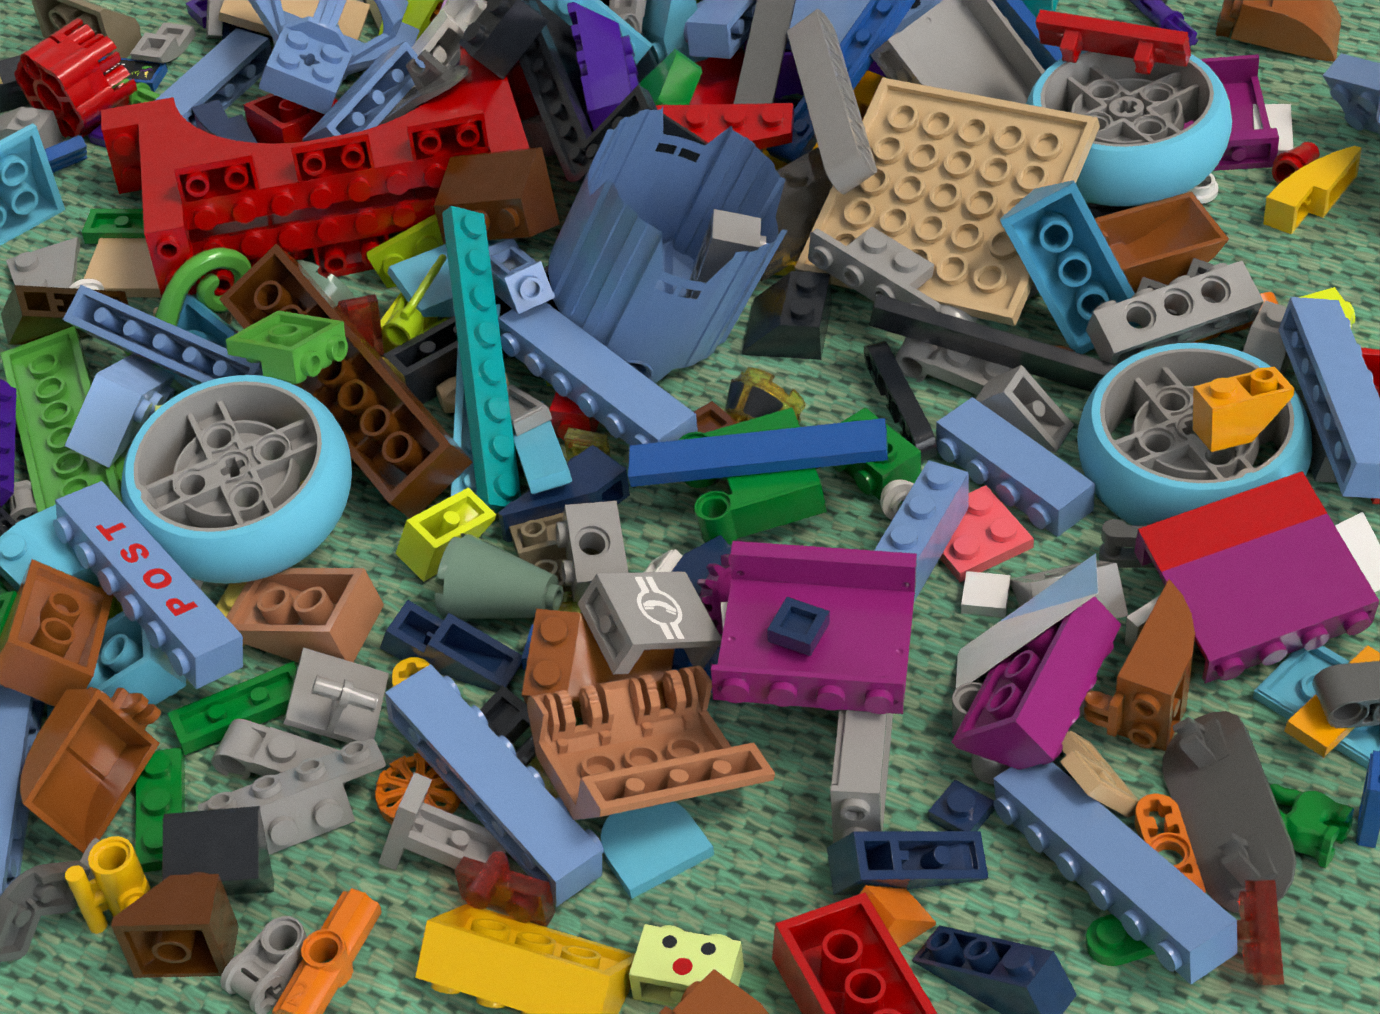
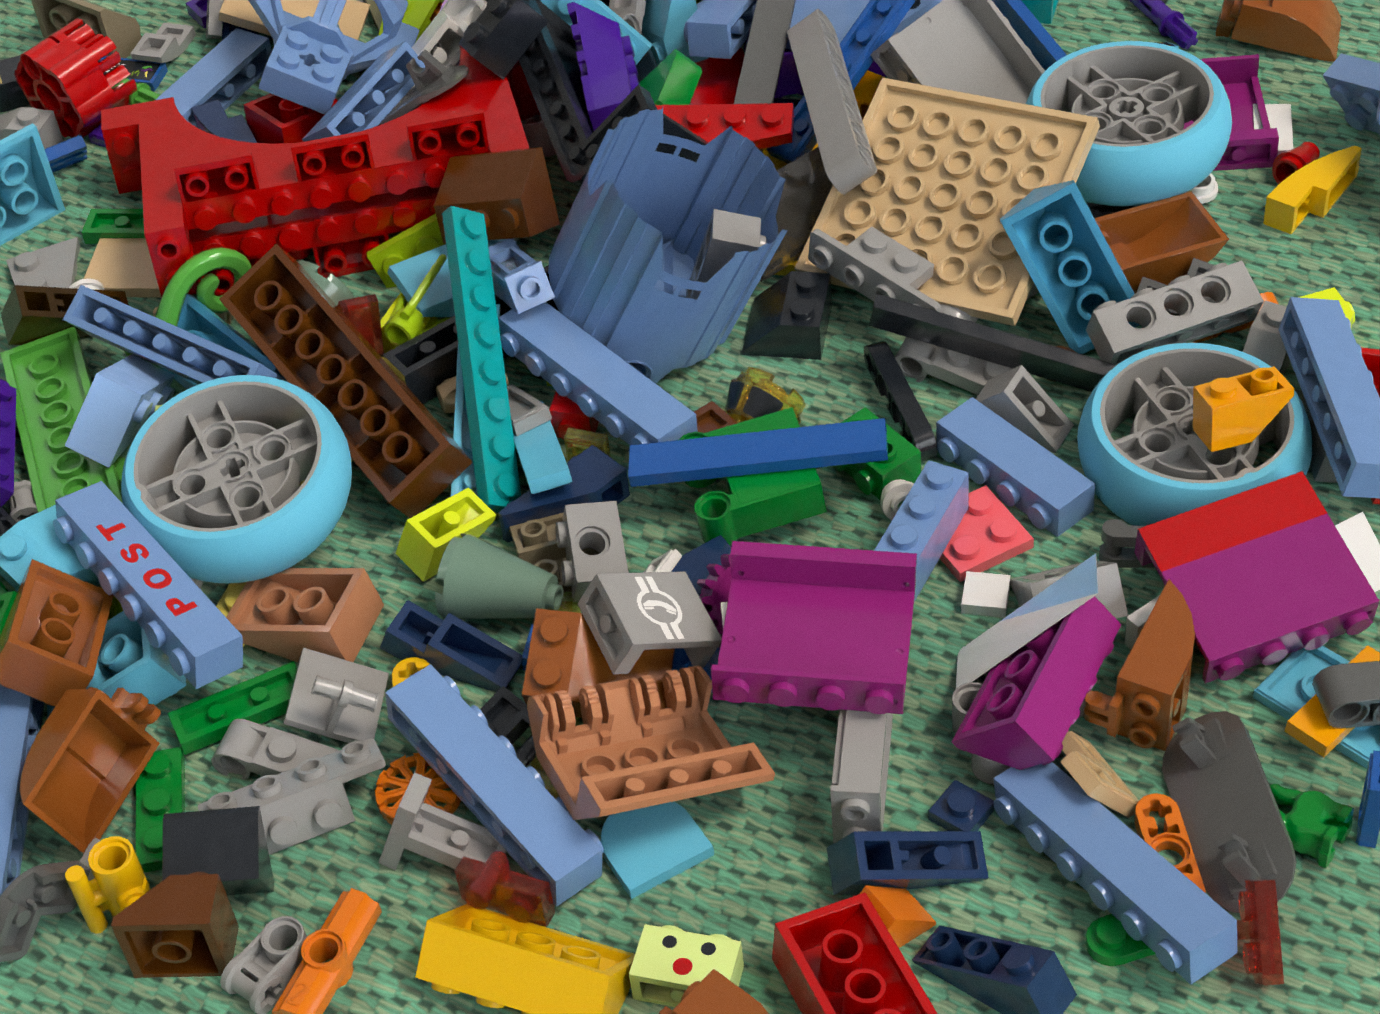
(290, 345): bright green plate -> none
(798, 626): dark blue plate -> none
(1115, 38): red hinge -> none

